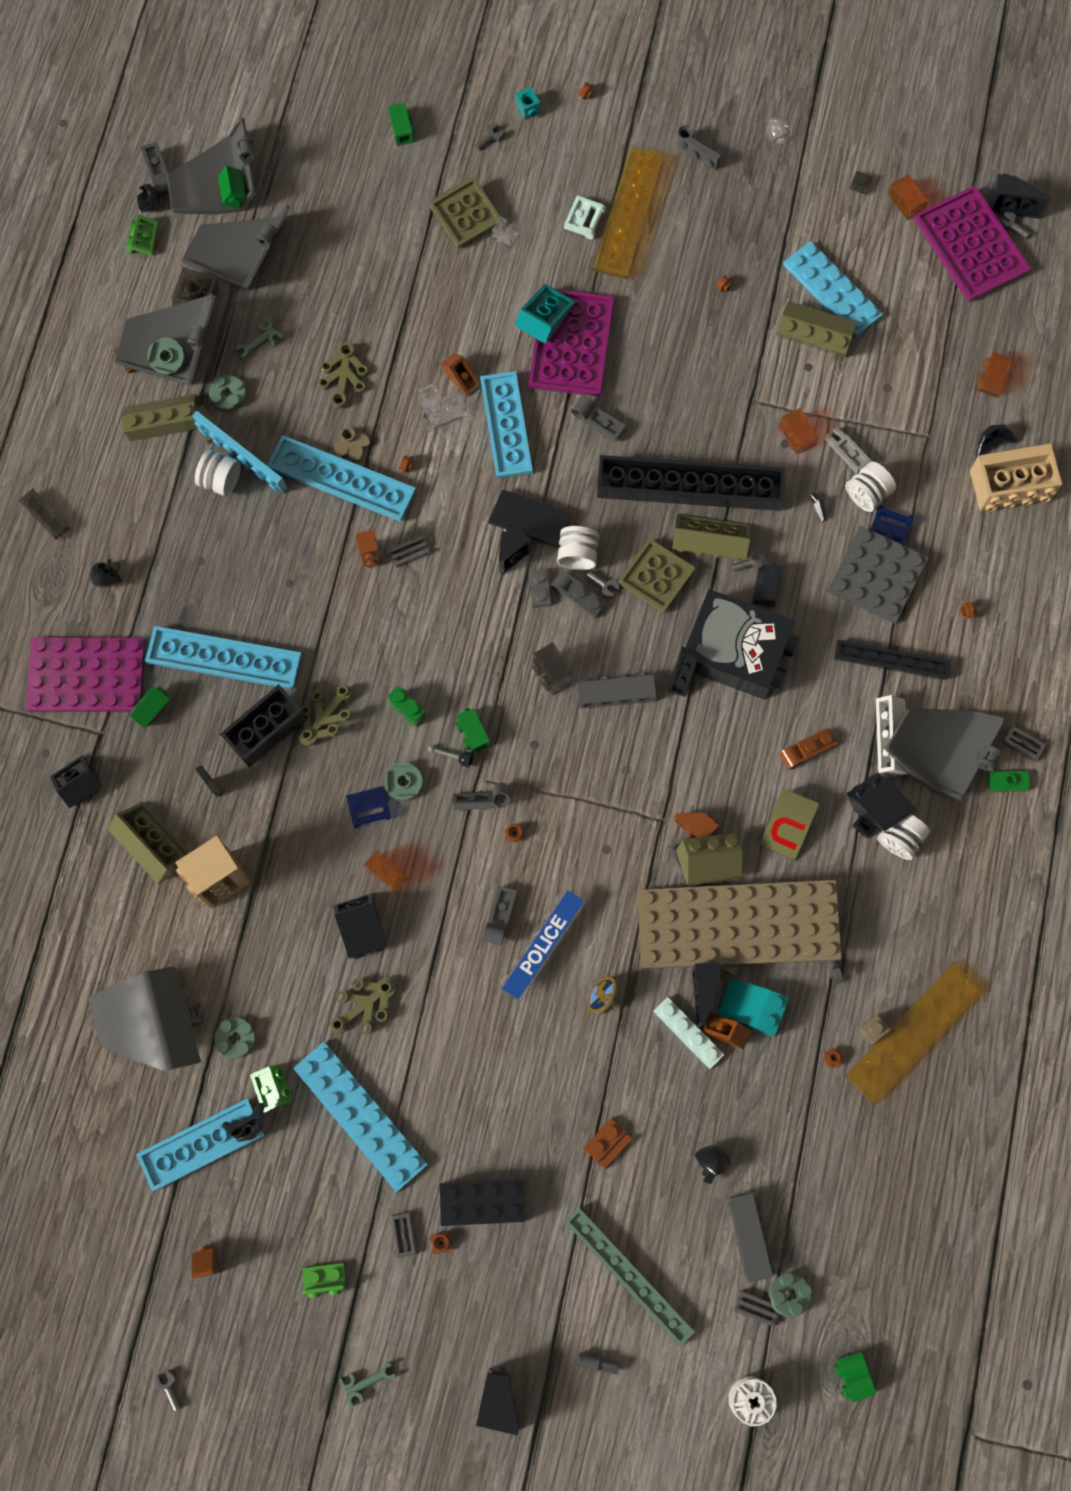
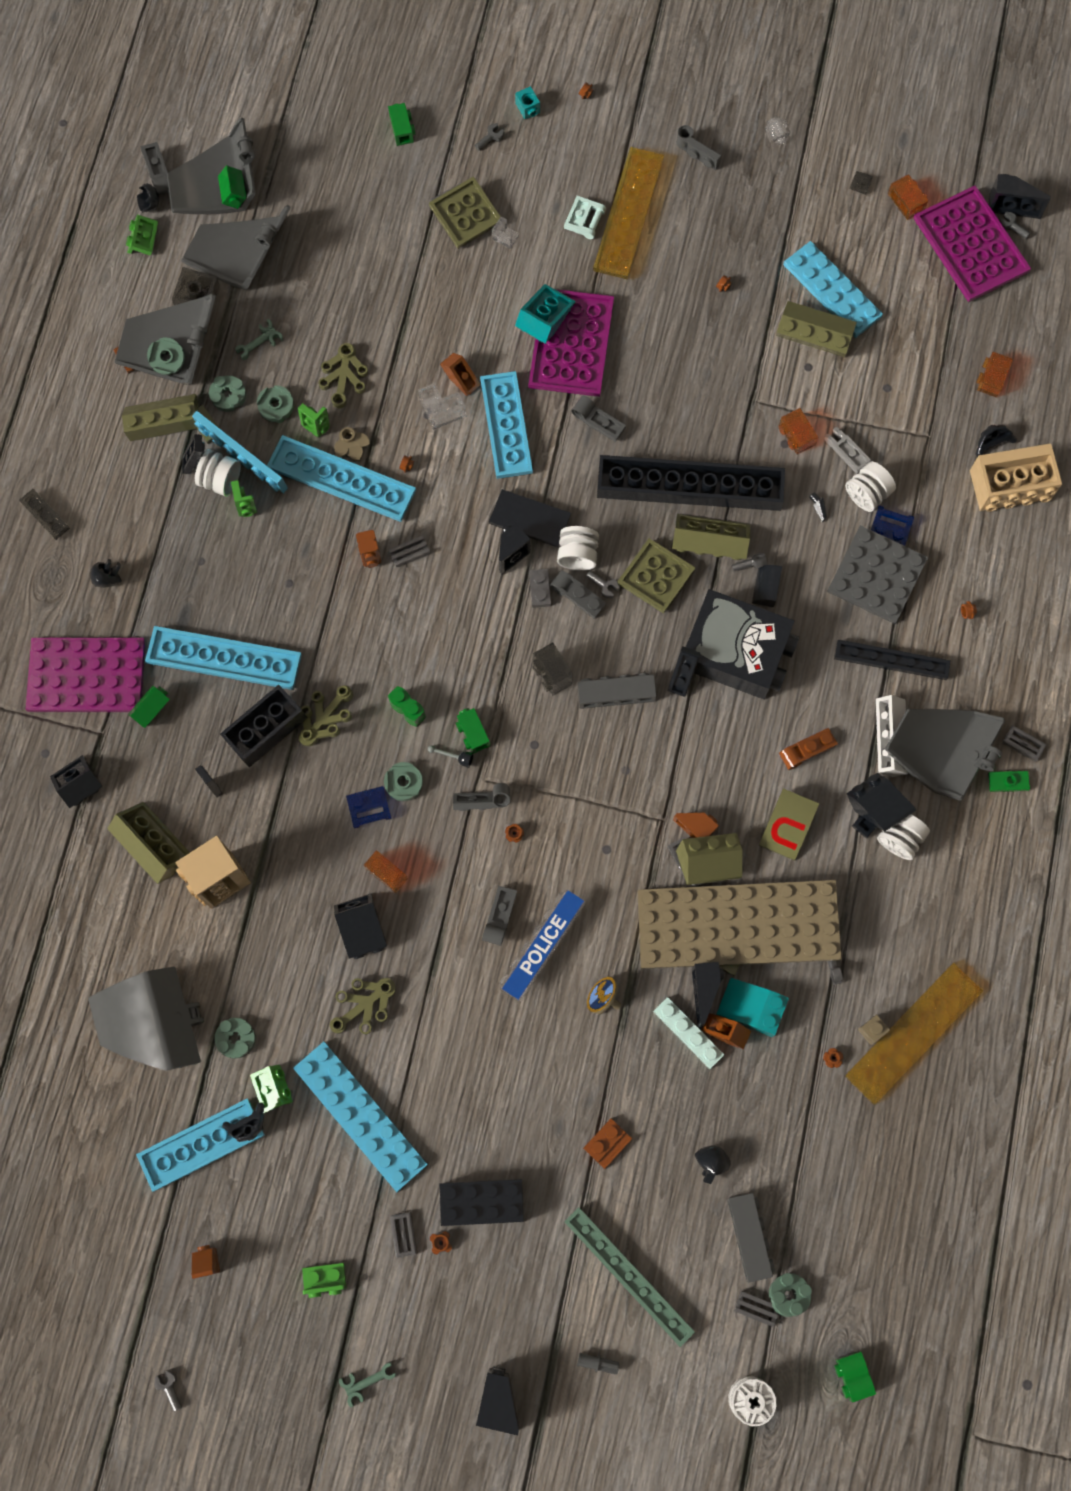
(192, 454): none -> black plate
(244, 504): none -> bright green bracket
(278, 413): none -> sand green plate
(314, 422): none -> bright green bracket

